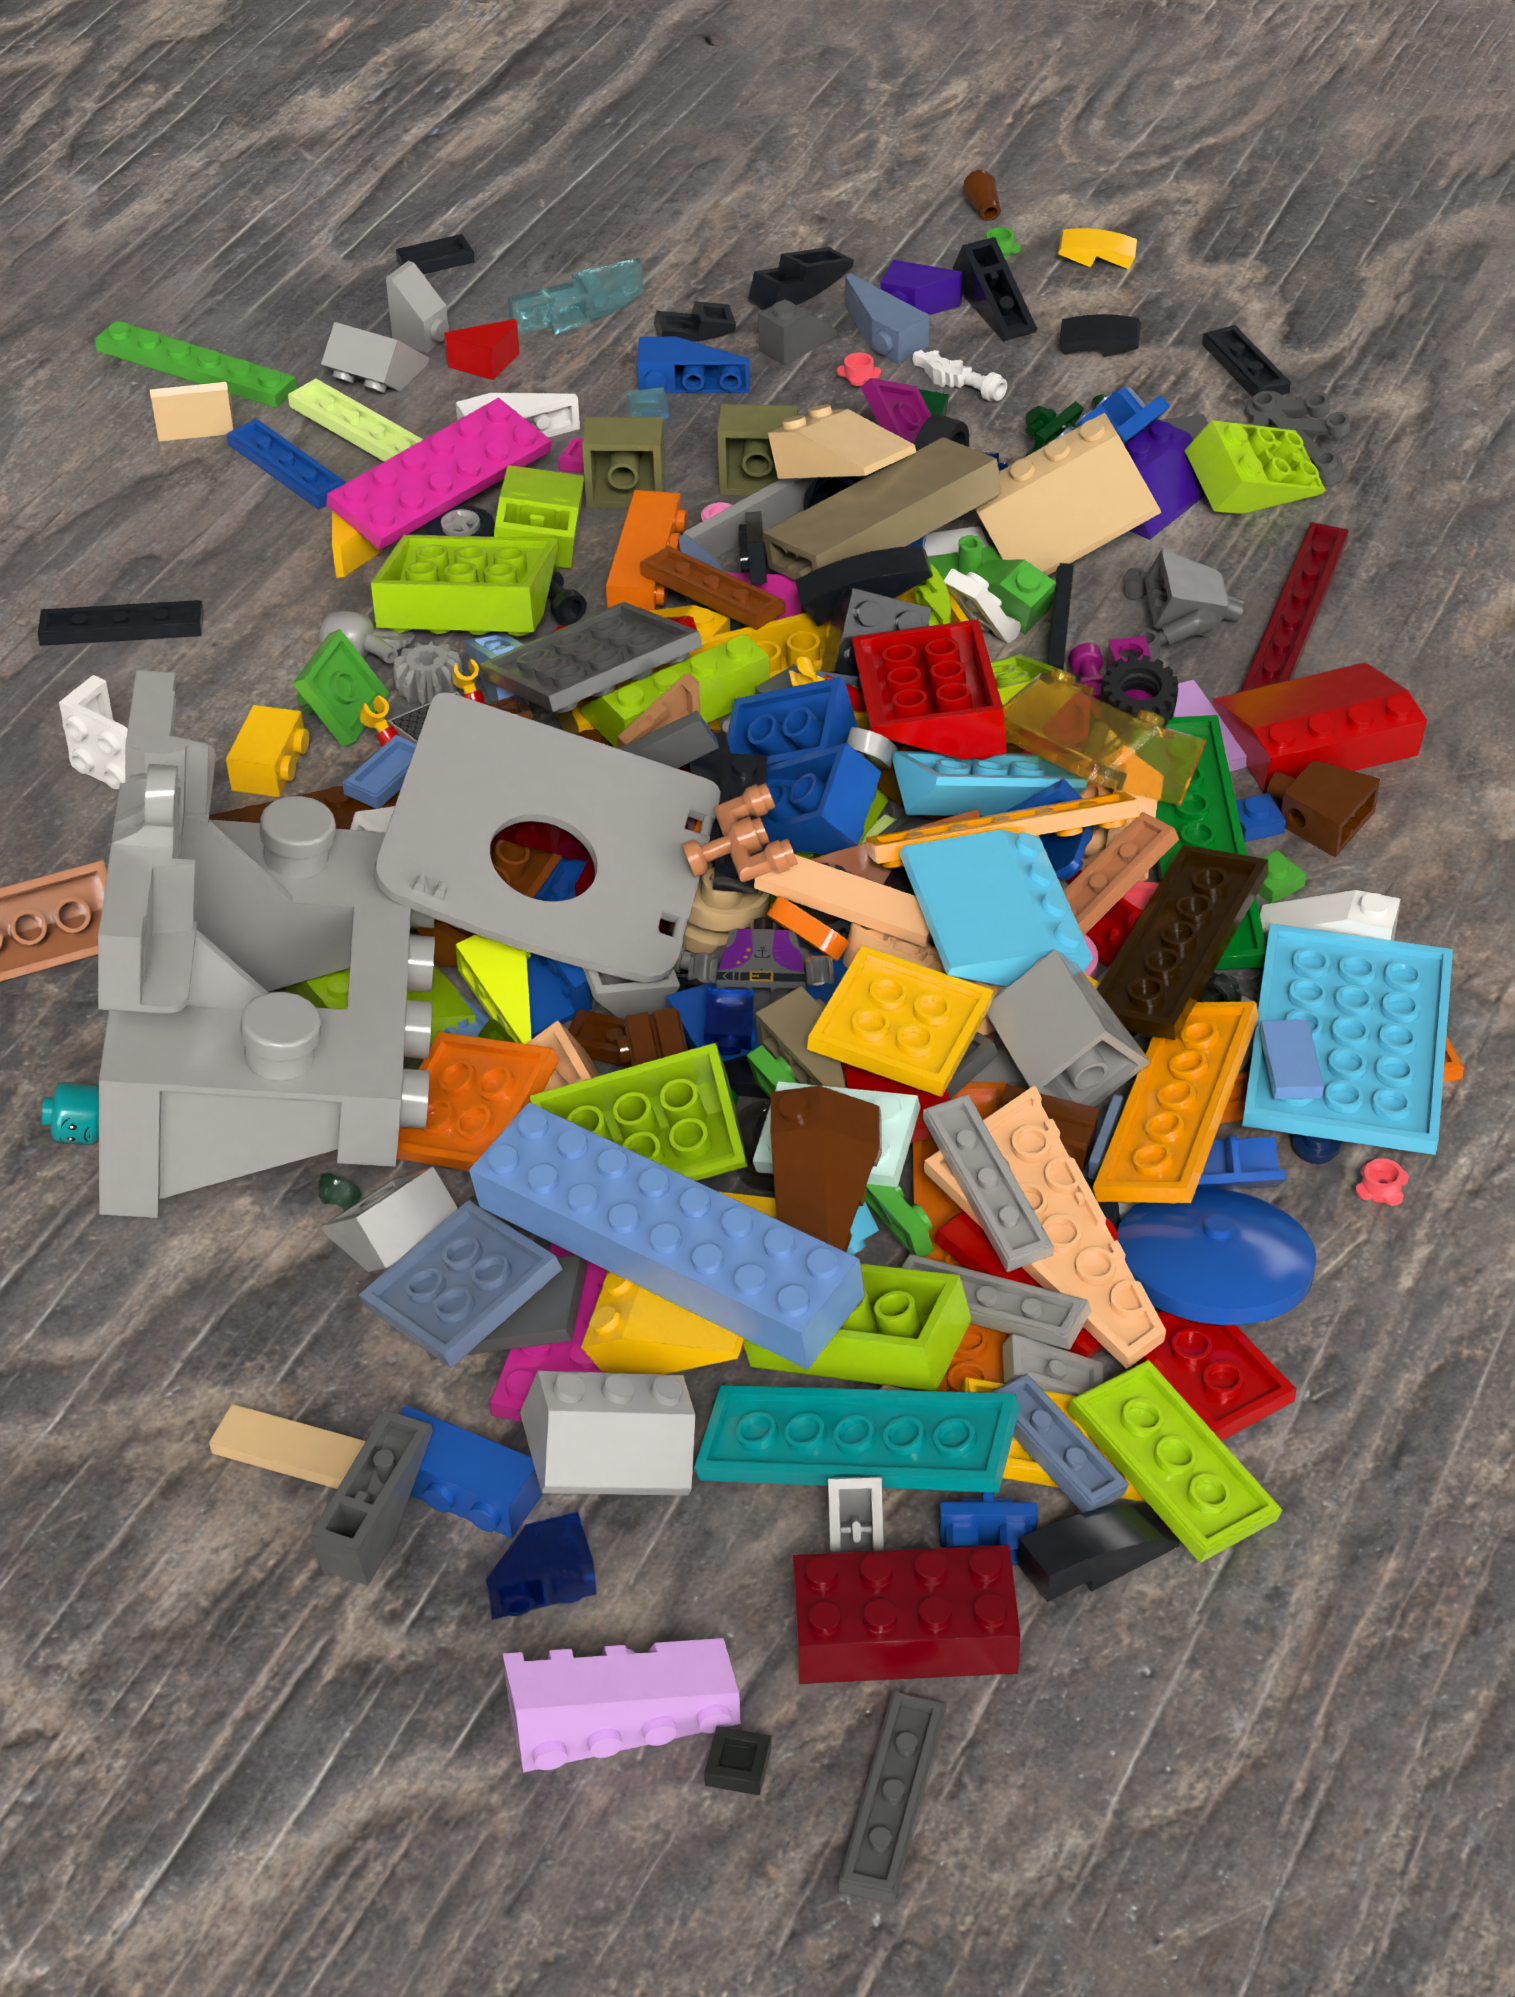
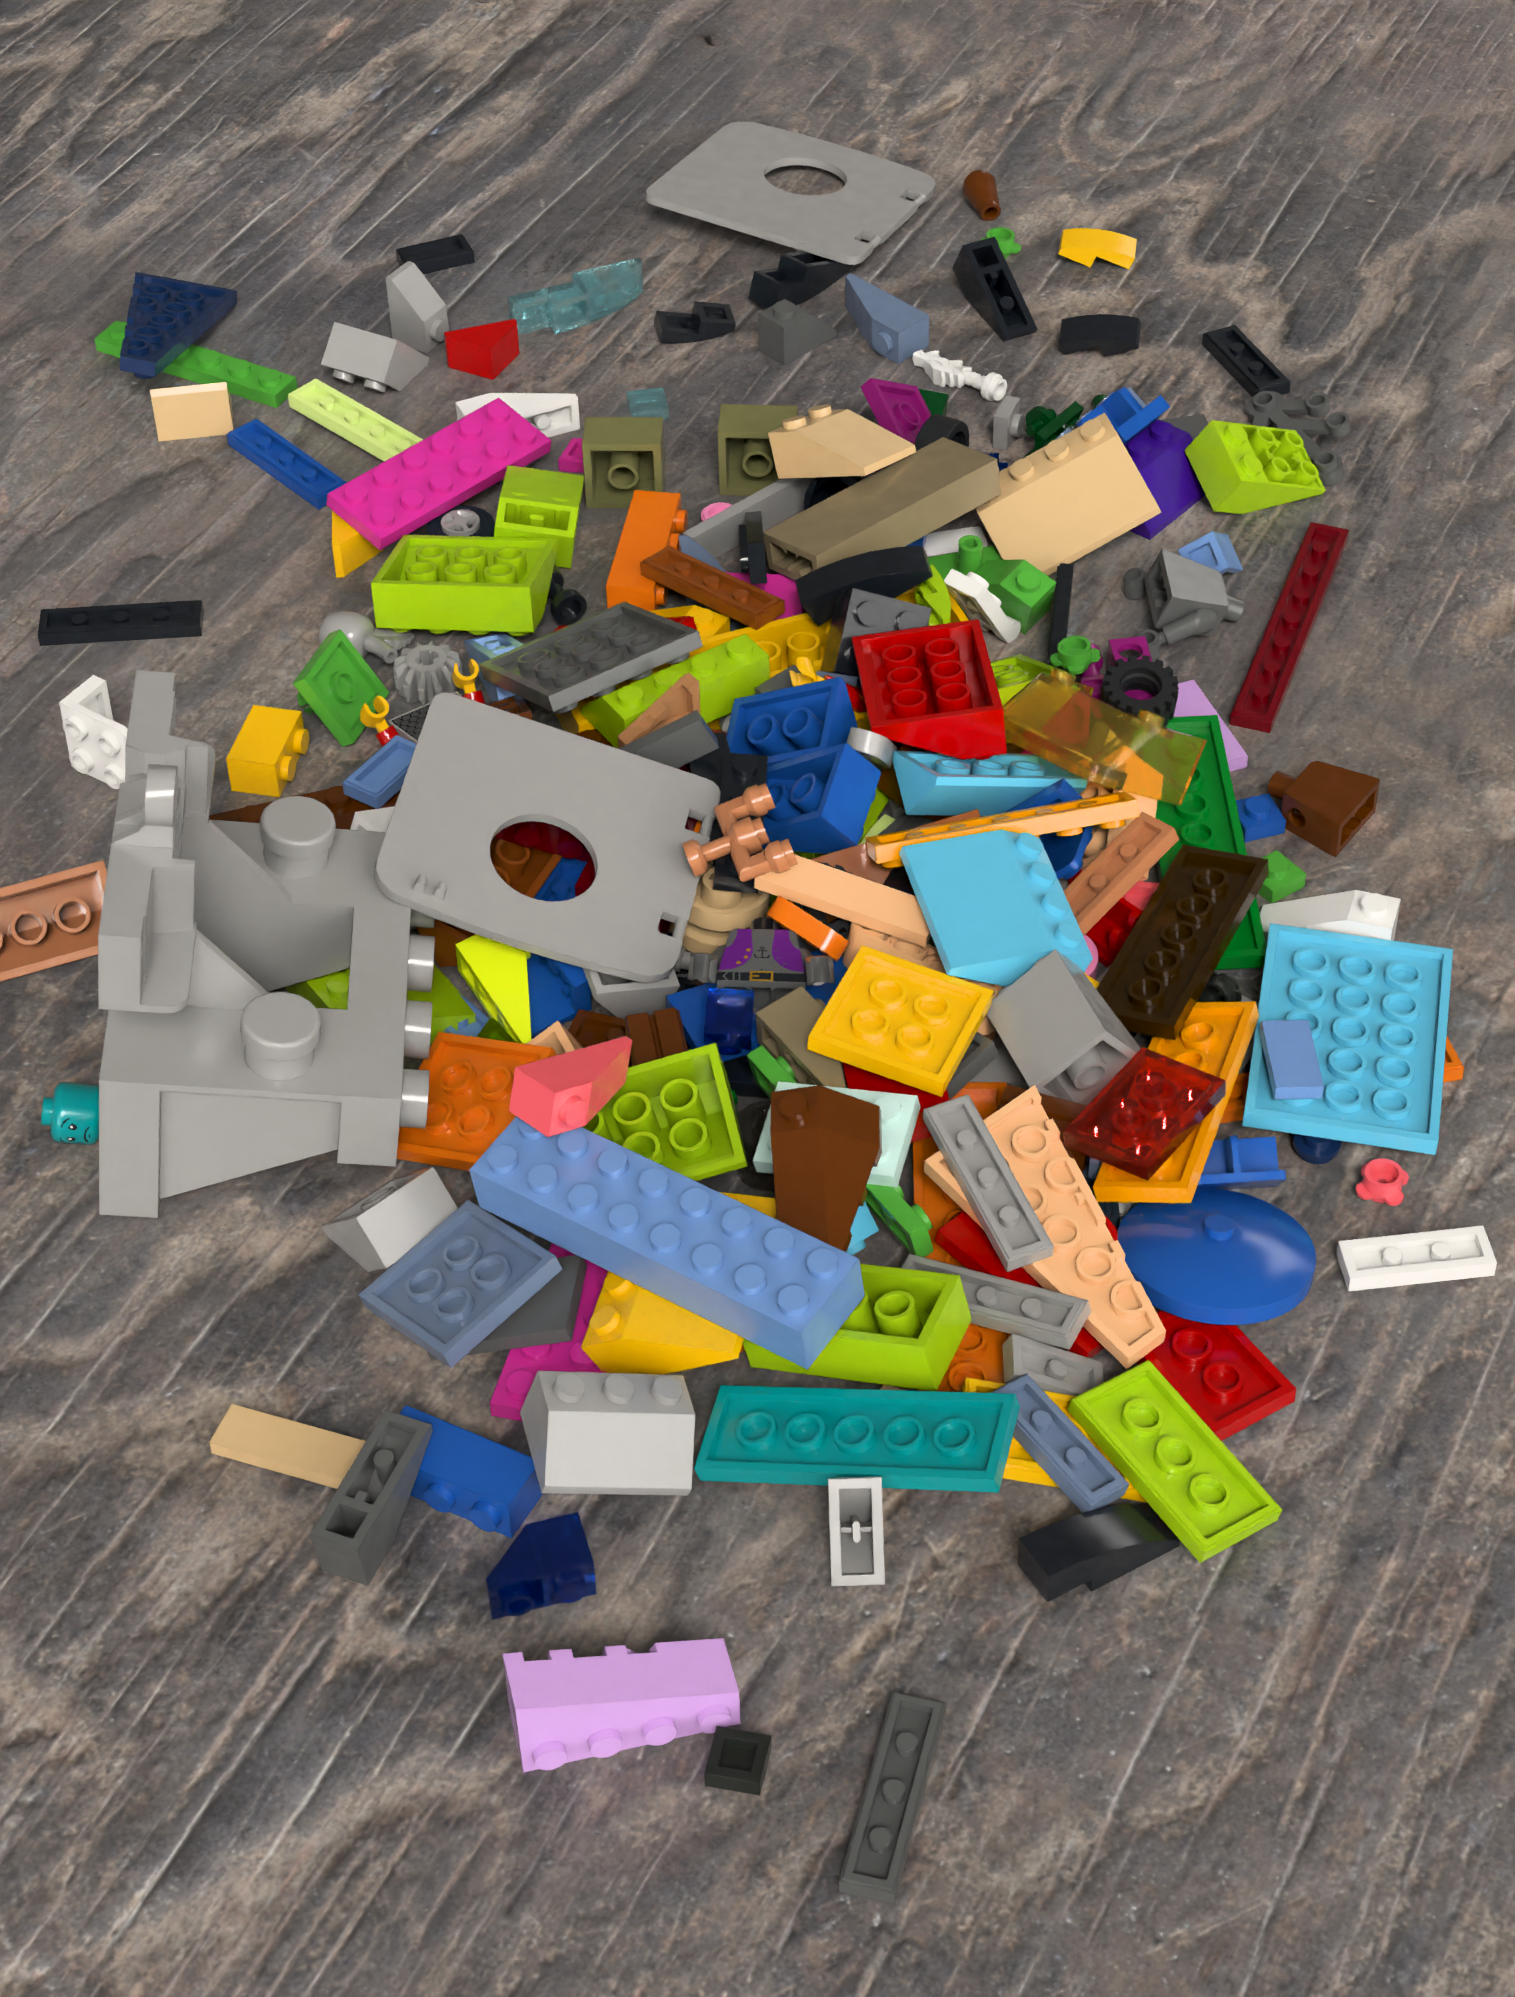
(167, 319): none -> dark blue wing
(338, 1191): clear green piece -> none
(569, 1087): none -> coral slope
(690, 367): blue slope -> none
(728, 187): none -> light grey door
(858, 368): coral plate -> none
(906, 1614): dark red brick -> none
(924, 286): dark purple slope -> none
(986, 1522): blue hips -> none
(1007, 423): none -> light grey plate
(1075, 654): none -> bright green plate
(1144, 1113): none -> clear red plate
(1213, 551): none -> medium blue panel
(1333, 717): red slope -> none
(1416, 1258): none -> white plate

